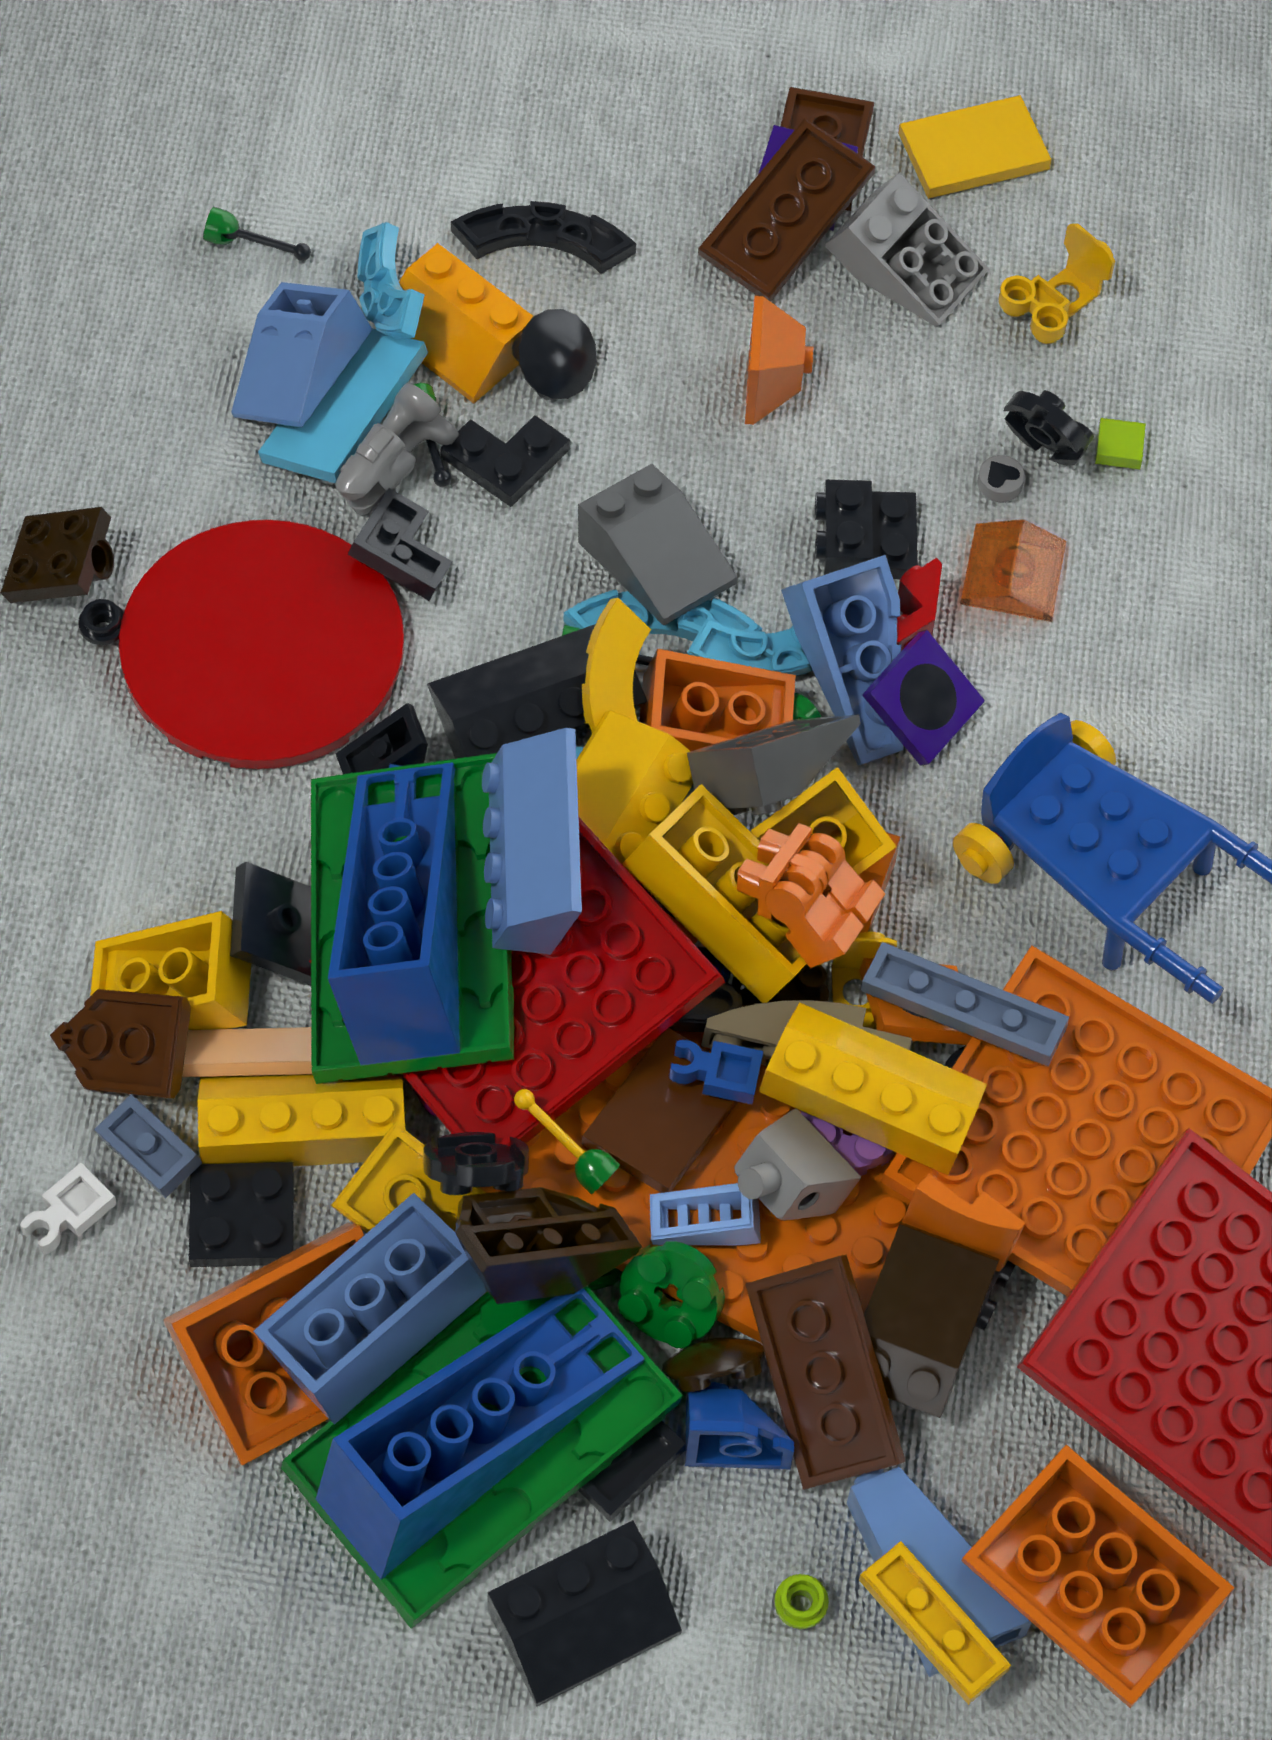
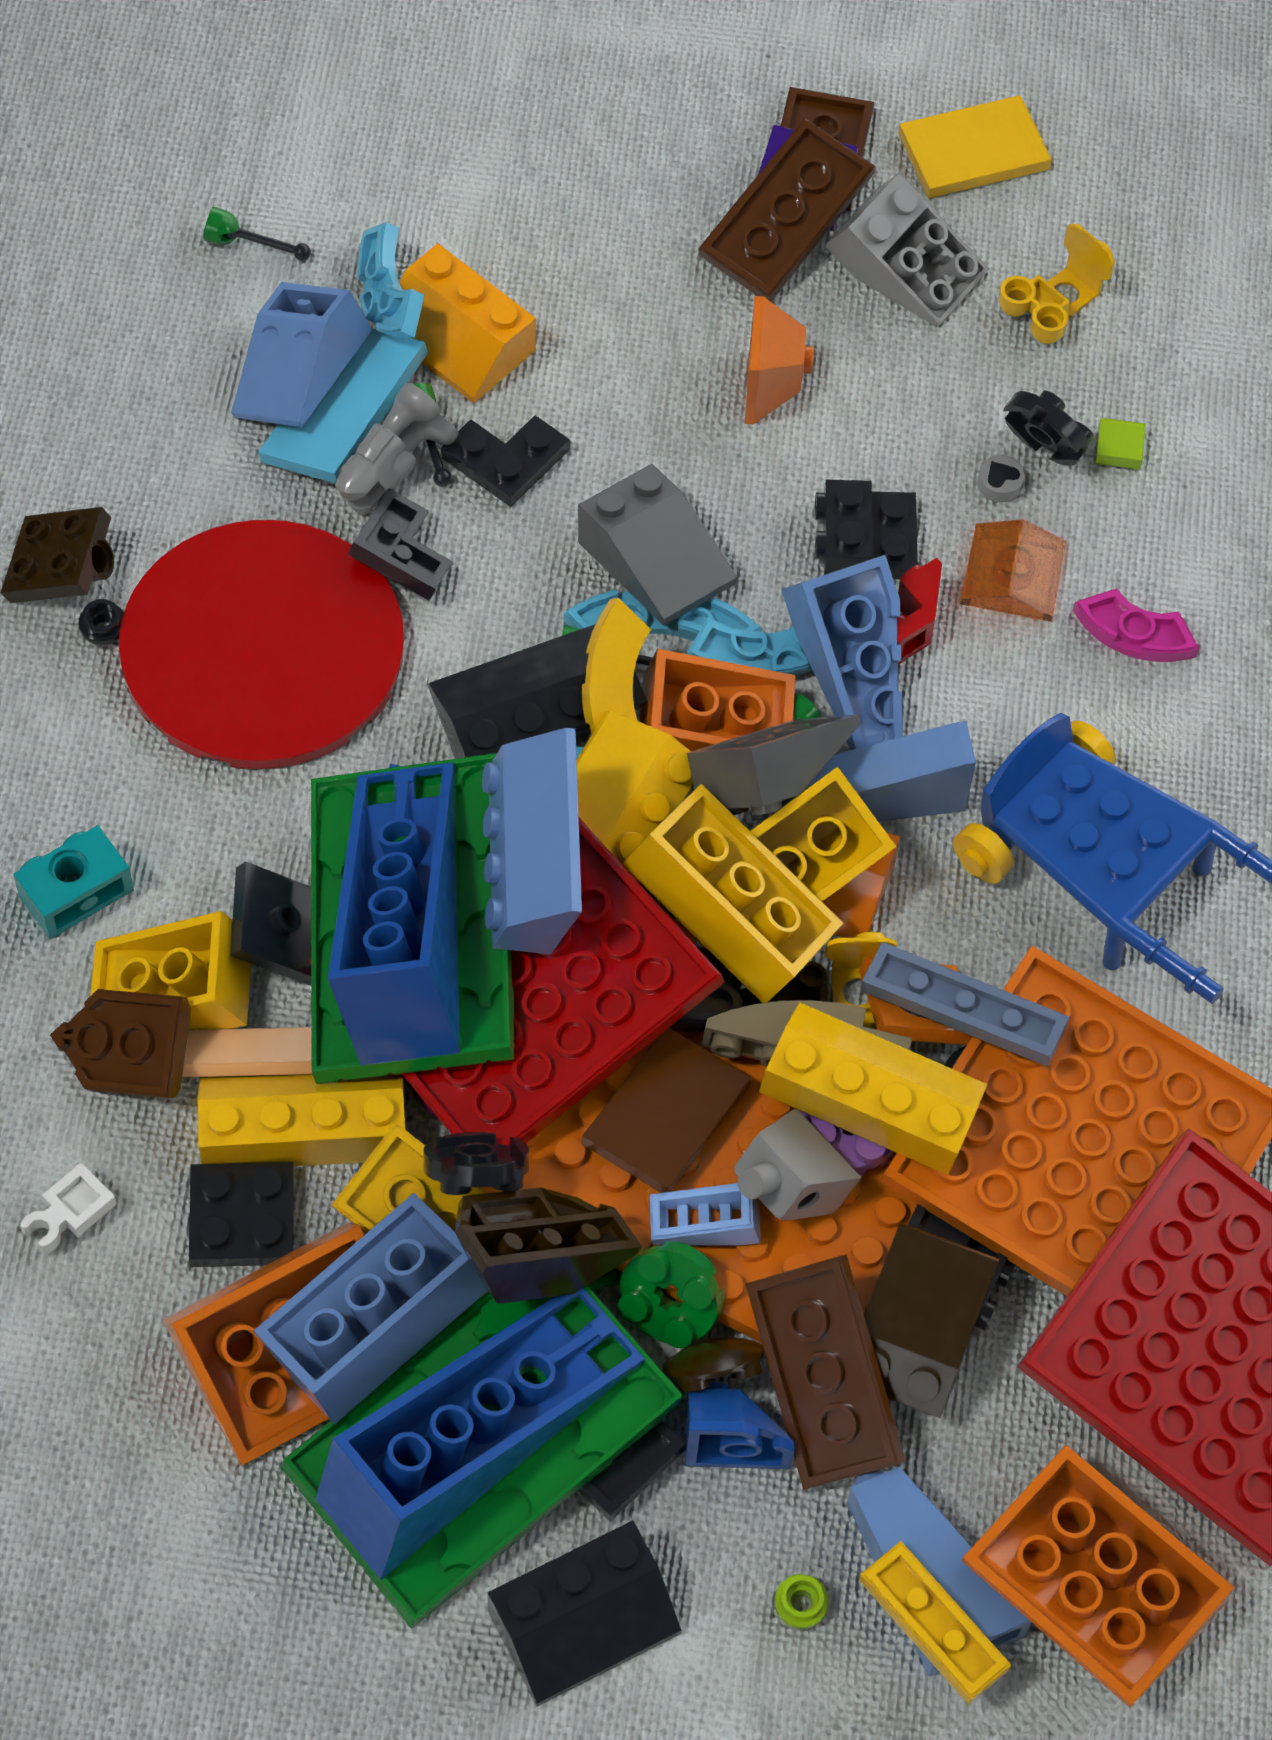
(64, 904): none -> teal brick
(148, 1146): sand blue plate -> none
(392, 741): black slope -> none
(544, 226): black tile -> none
(556, 354): black dish -> none
(591, 1166): hinge -> none
(727, 1071): blue plate -> none
(809, 892): orange hips -> none
(911, 773): none -> medium blue slope
(923, 697): dark purple tile -> none
(980, 1226): orange slope -> none
(1135, 630): none -> dark pink tile

